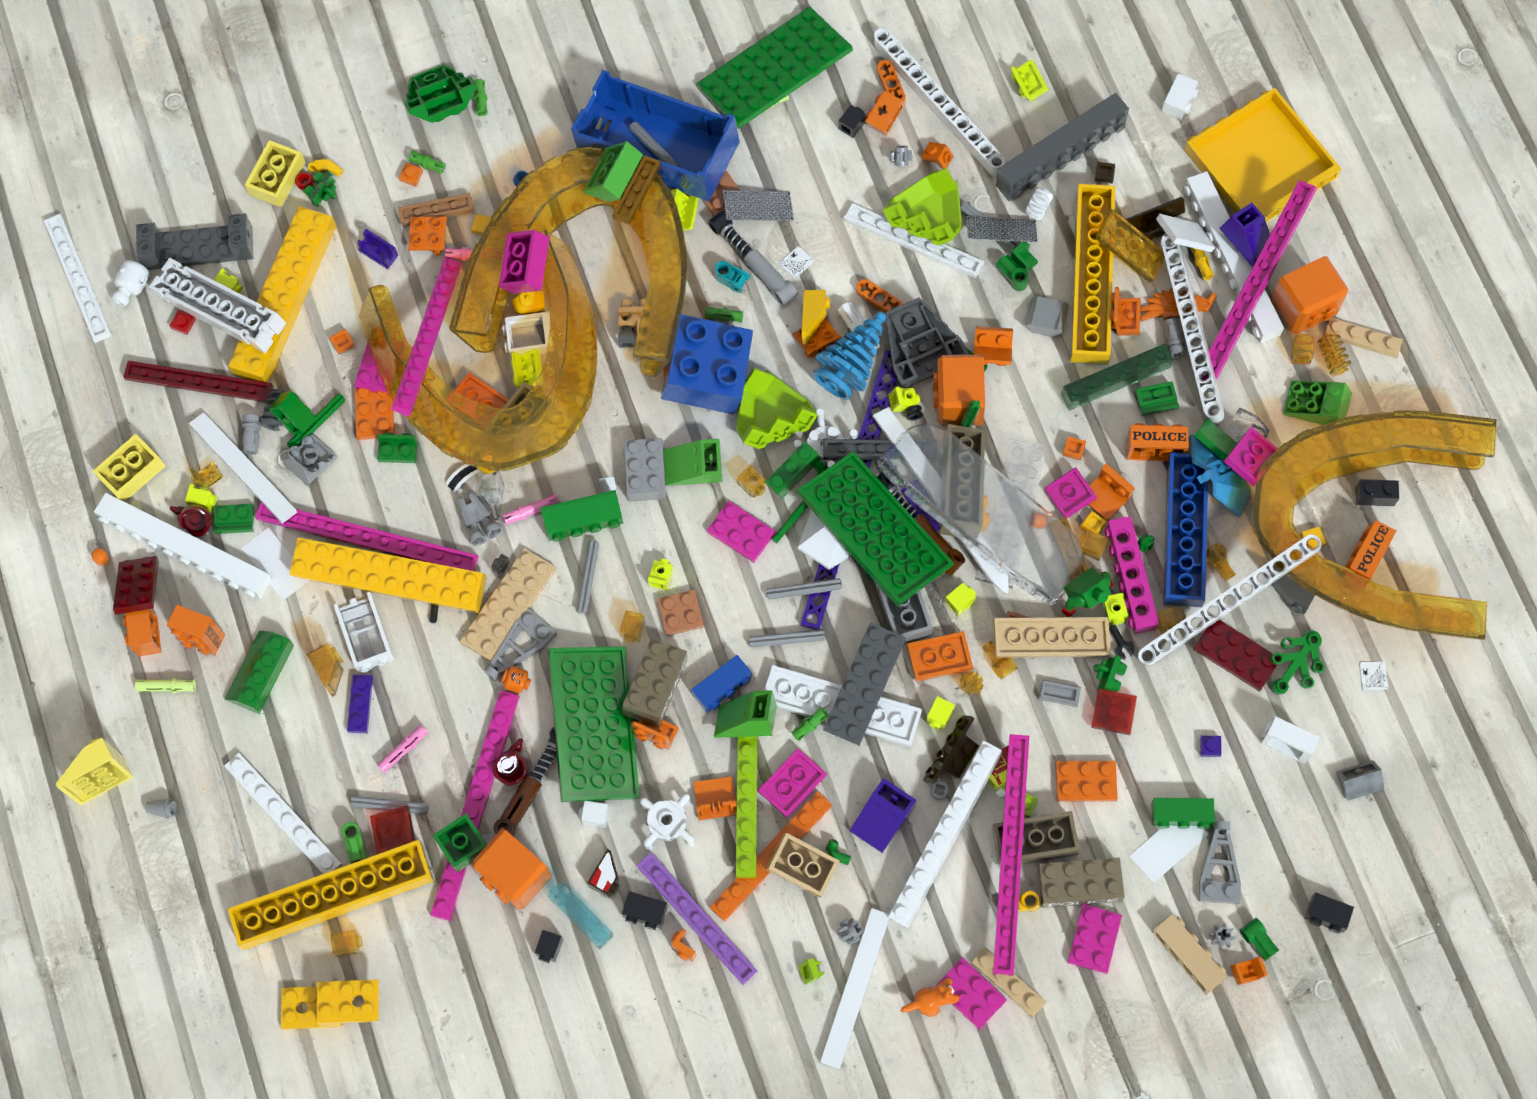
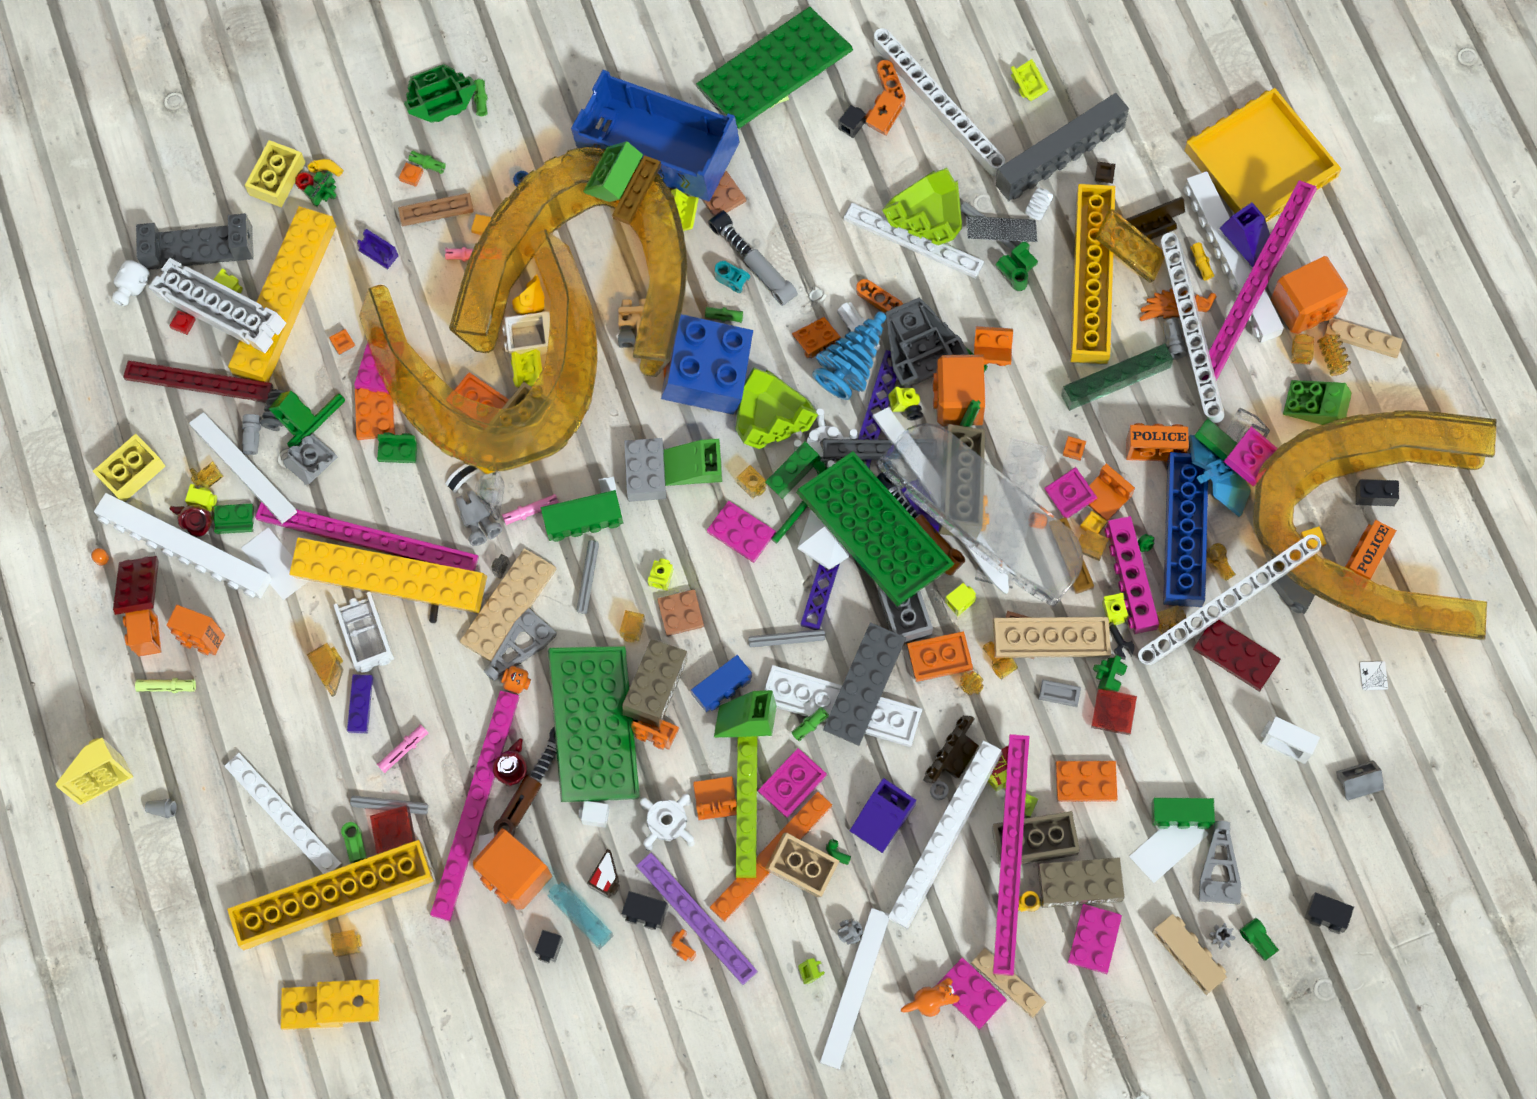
(77, 278): white tile -> none
(259, 671): green slope -> none
(426, 337): dark pink plate -> none
(427, 234): orange hinge -> none
(460, 842): green brick -> none
(524, 261): dark pink brick -> none
(651, 144): light grey axle -> none
(758, 205): flat silver sticker -> none
(796, 262): white sticker -> none
(804, 588): light grey axle -> none
(814, 312): yellow slope -> none
(901, 155): light grey gear -> none
(937, 153): orange bracket -> none
(940, 713): neon yellow brick -> none
(1046, 316): light grey slope -> none
(1087, 591): green torso -> none
(1125, 314): orange bracket -> none
(1157, 398): green plate -> none
(1179, 97): white brick -> none
(1185, 233): white tile -> none
(1210, 746): dark purple plate -> none
(1249, 971): orange bracket -> none
(1298, 660): green plant -> none

